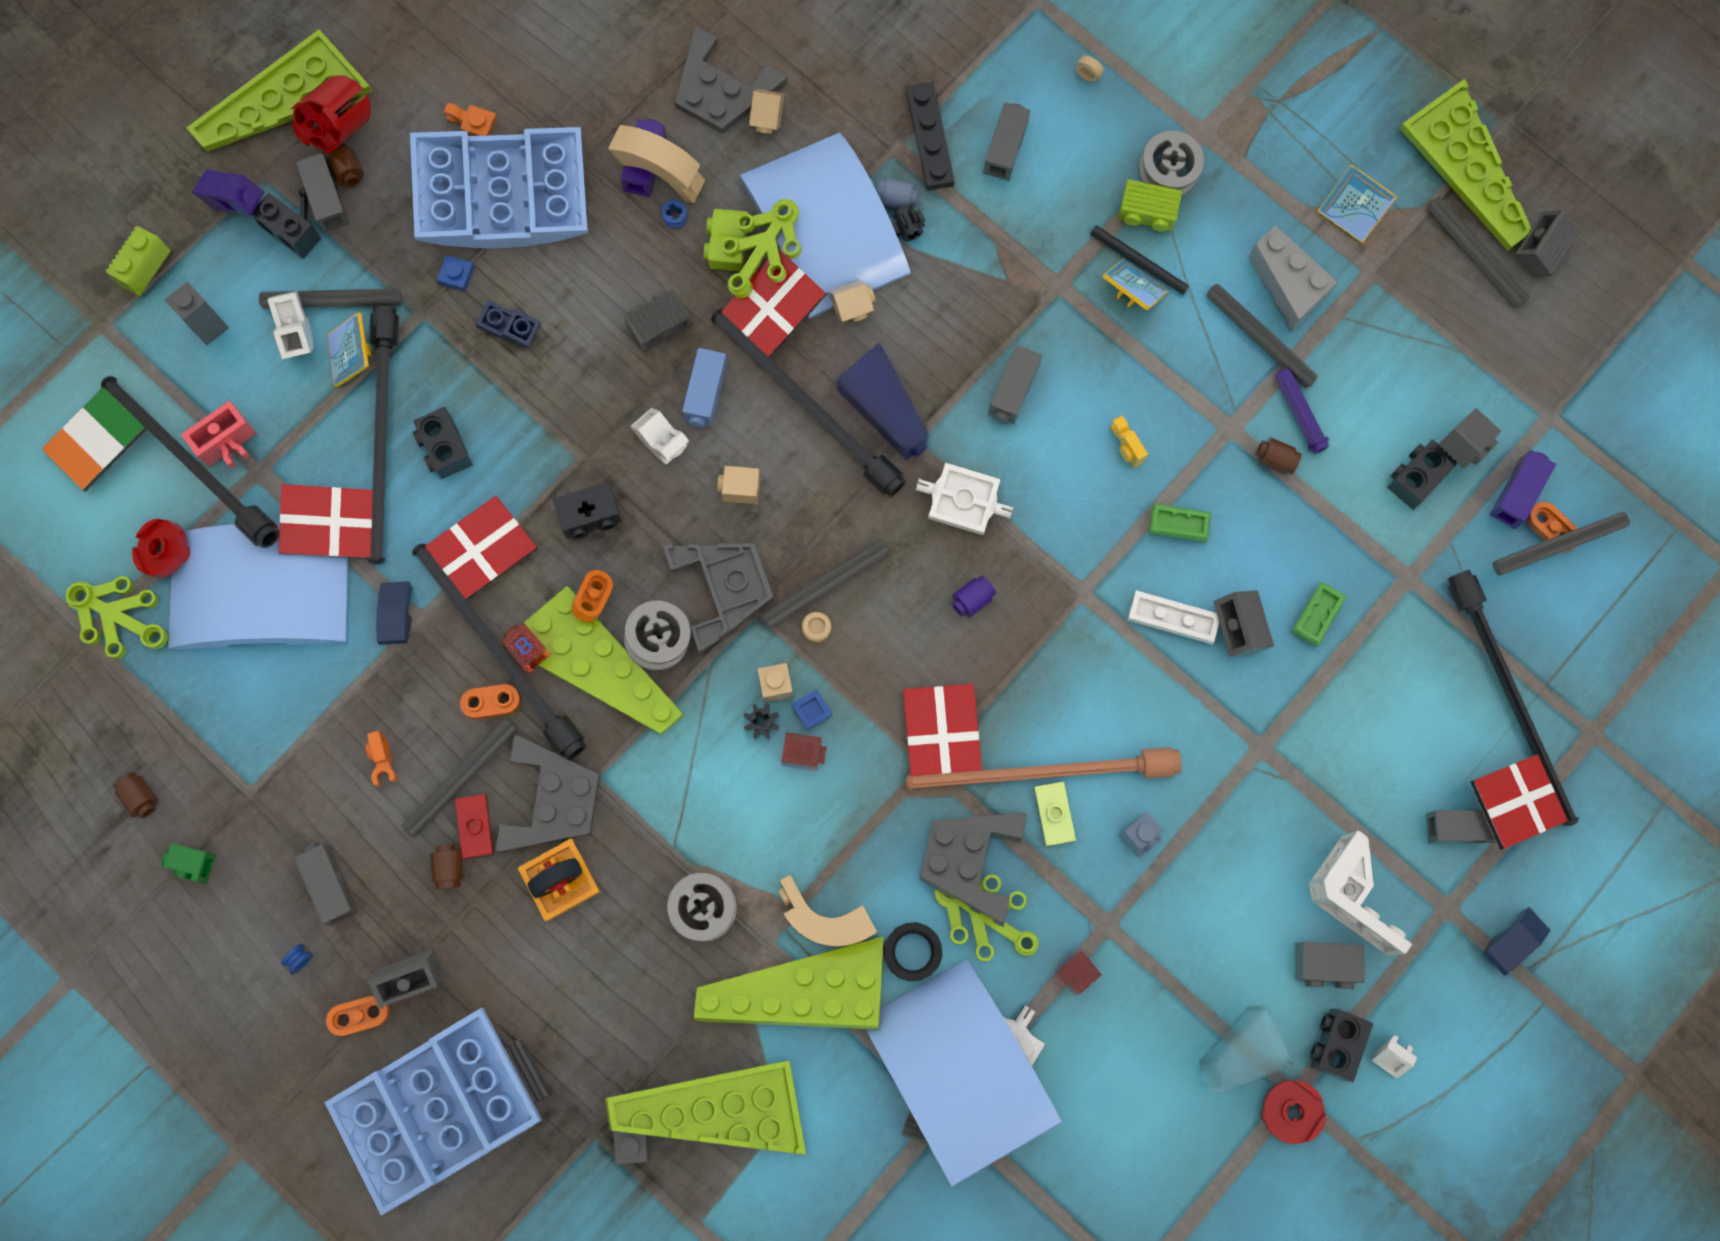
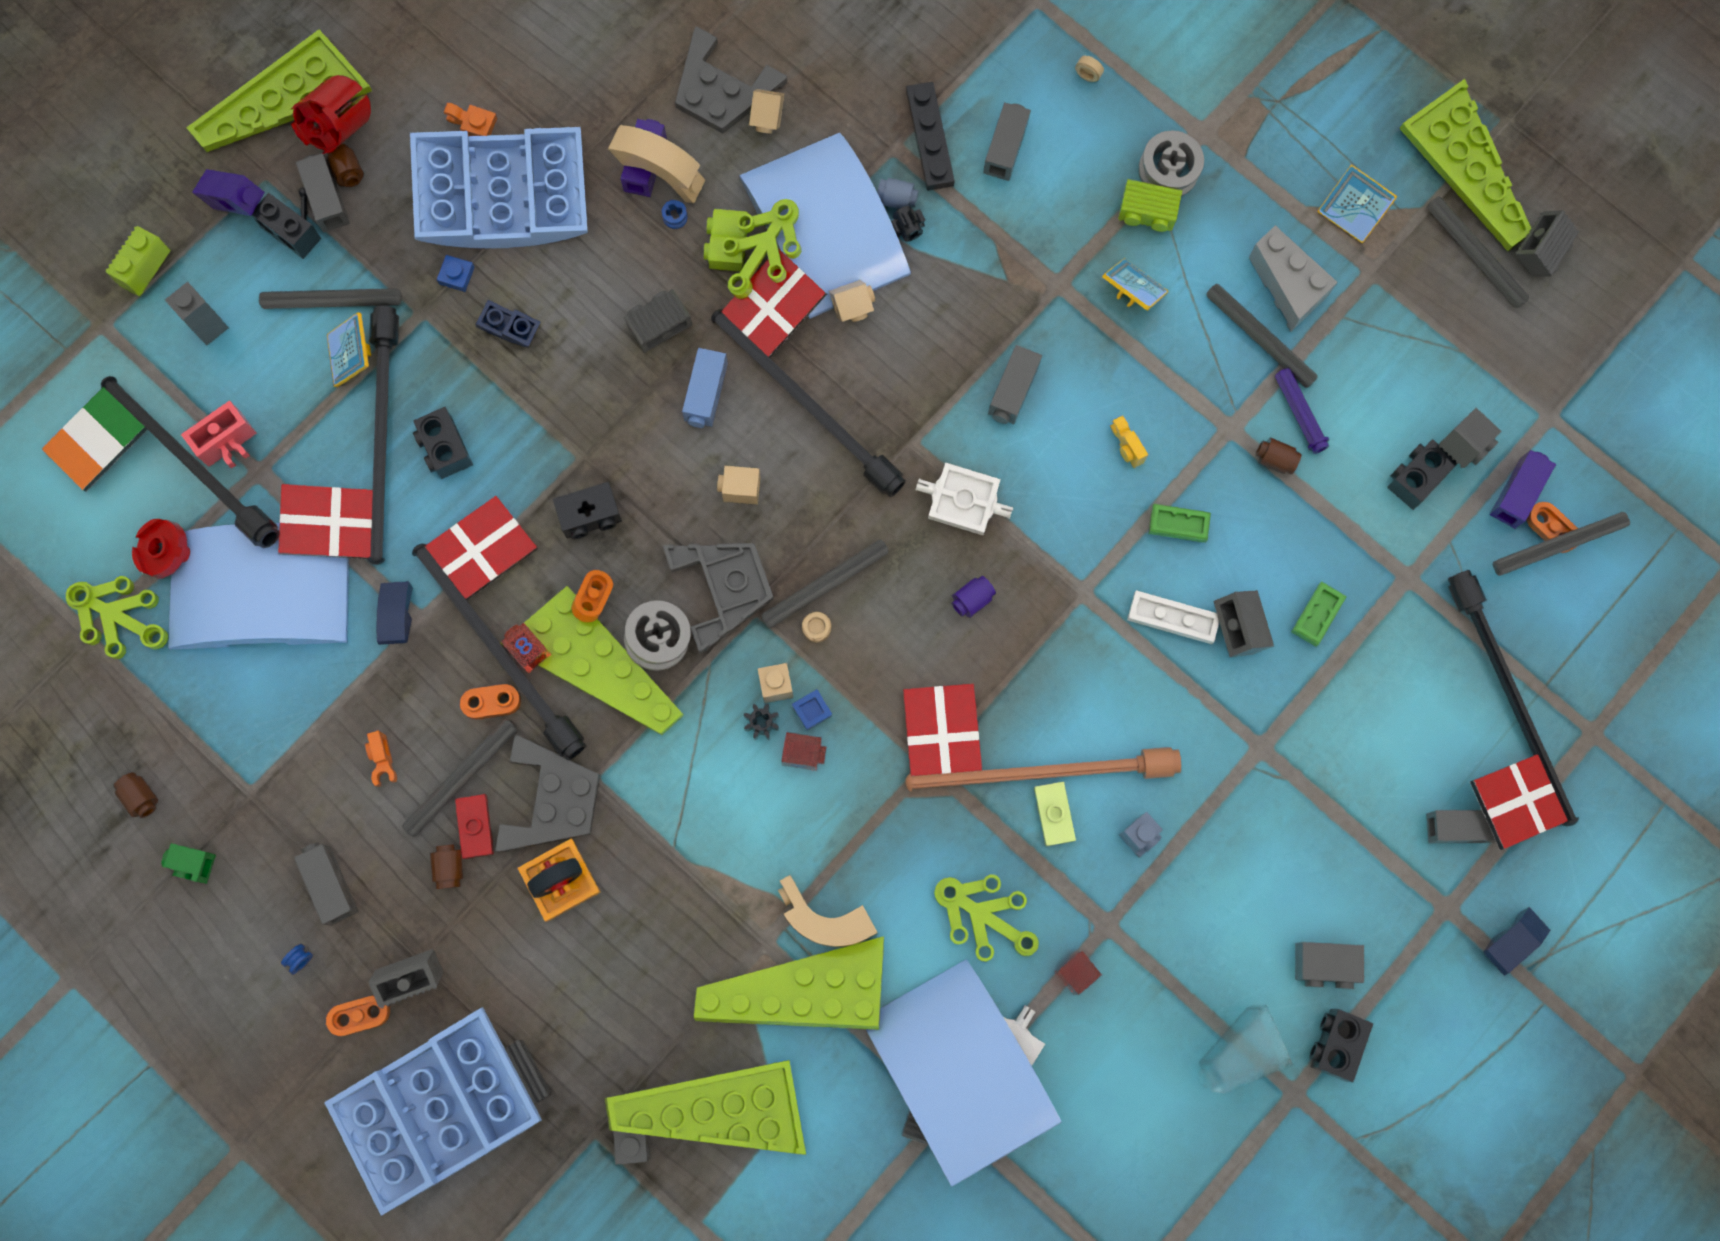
(292, 328): white brick -> none
(659, 435): white brick -> none
(687, 887): light grey wheel -> none
(883, 401): clear blue slope -> none
(929, 935): black tyre -> none
(958, 855): dark grey wing -> none
(1139, 260): black bar -> none
(1310, 1107): red plate -> none
(1342, 887): white bracket -> none
(1394, 1057): white tile -> none

